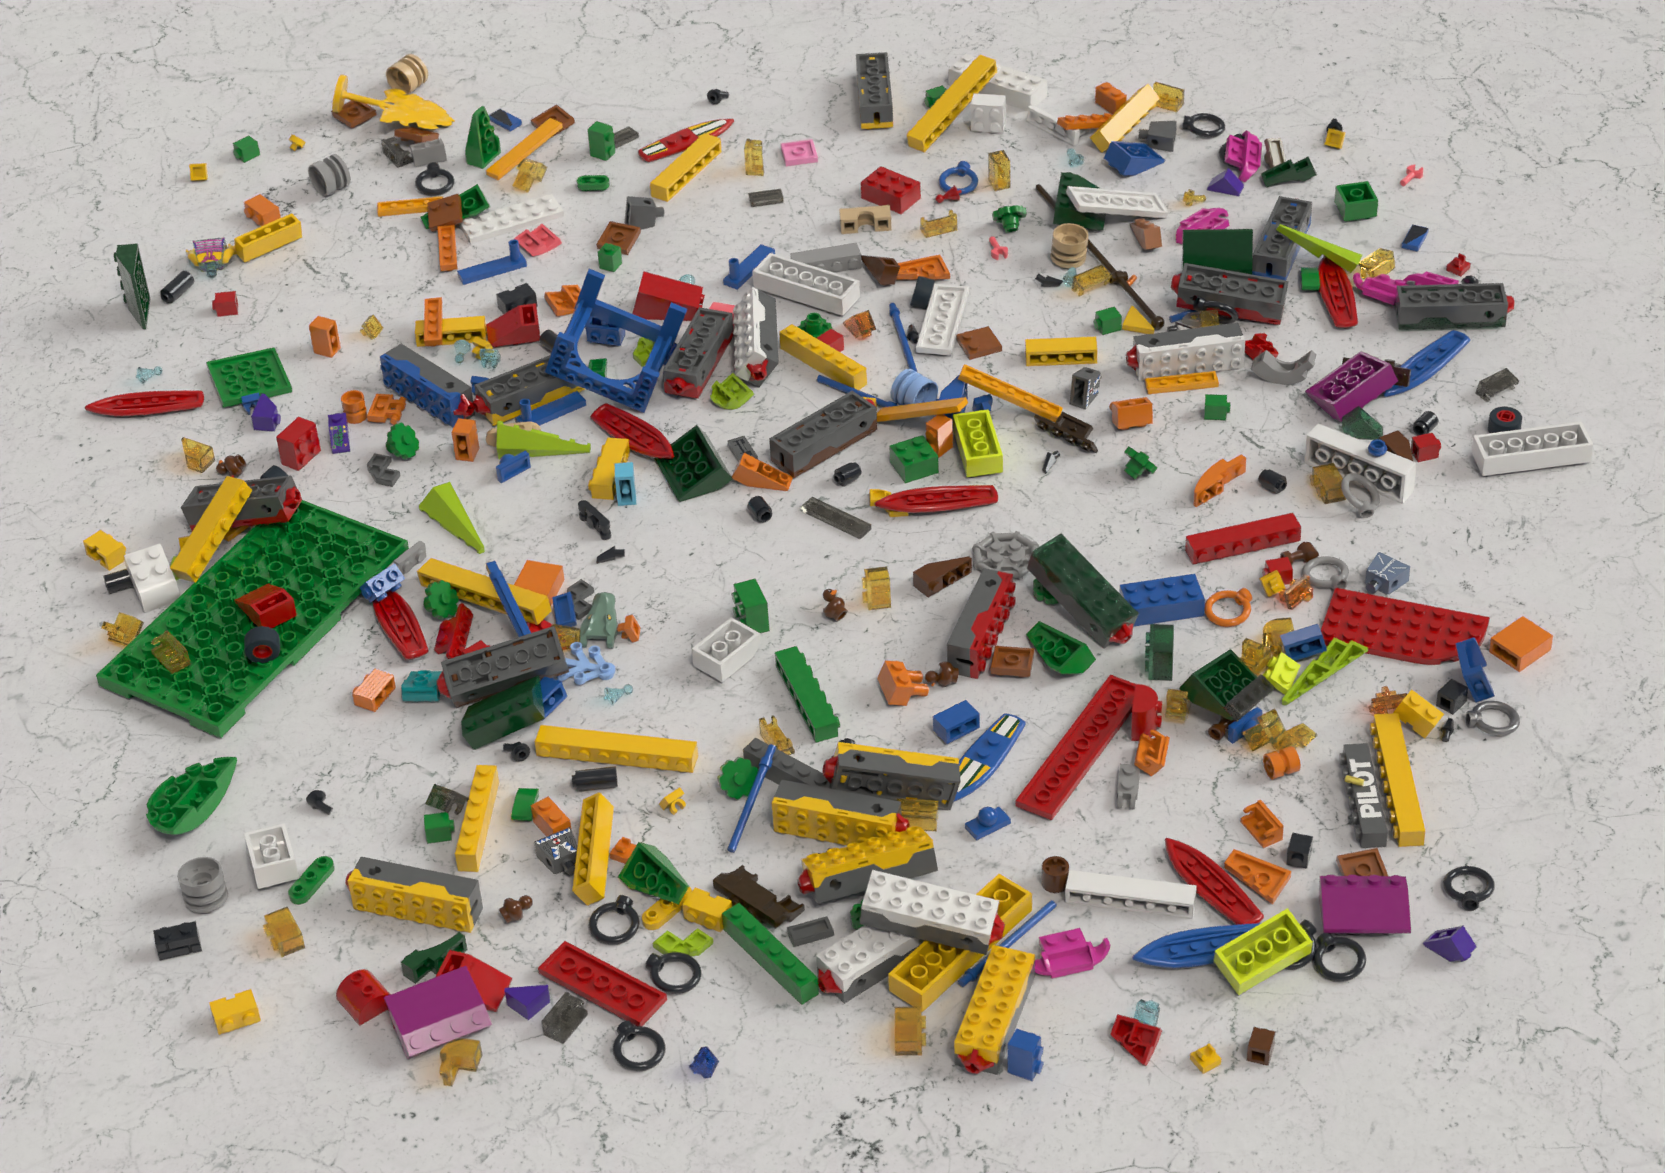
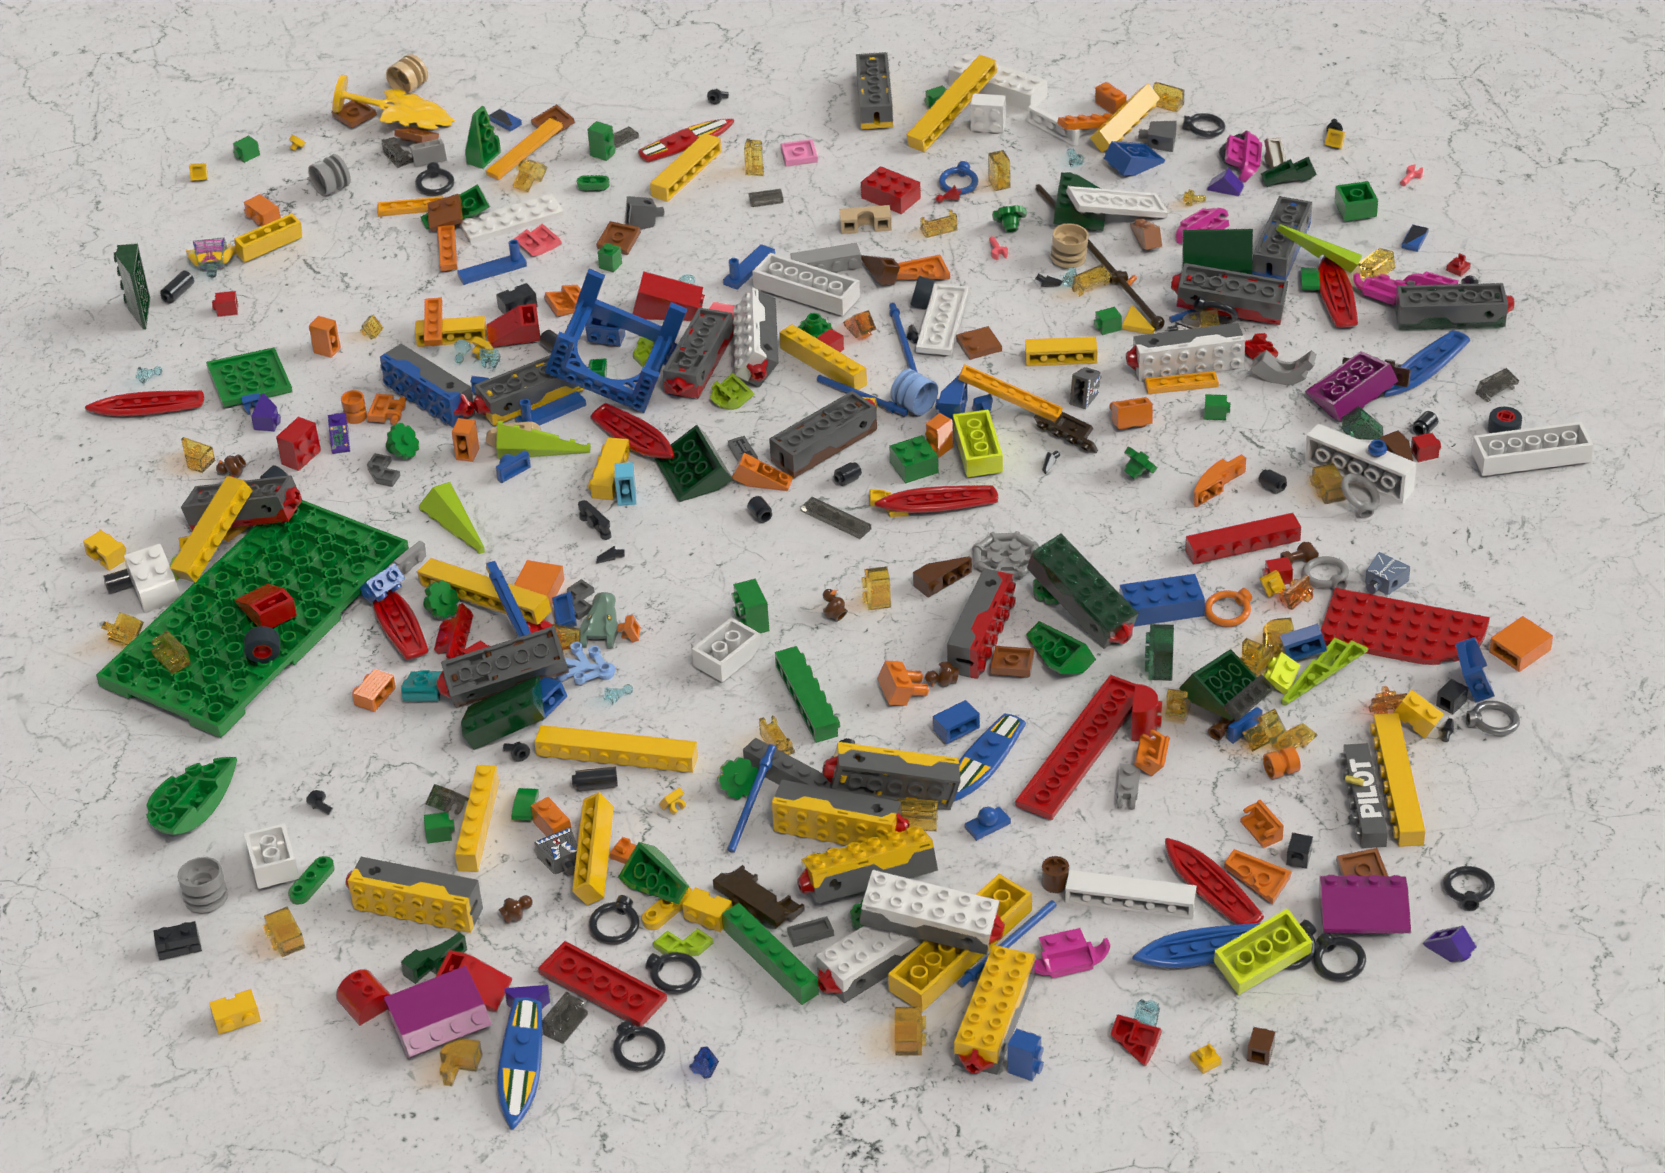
(520, 1060): none -> blue piece
(921, 409): light orange tile -> none

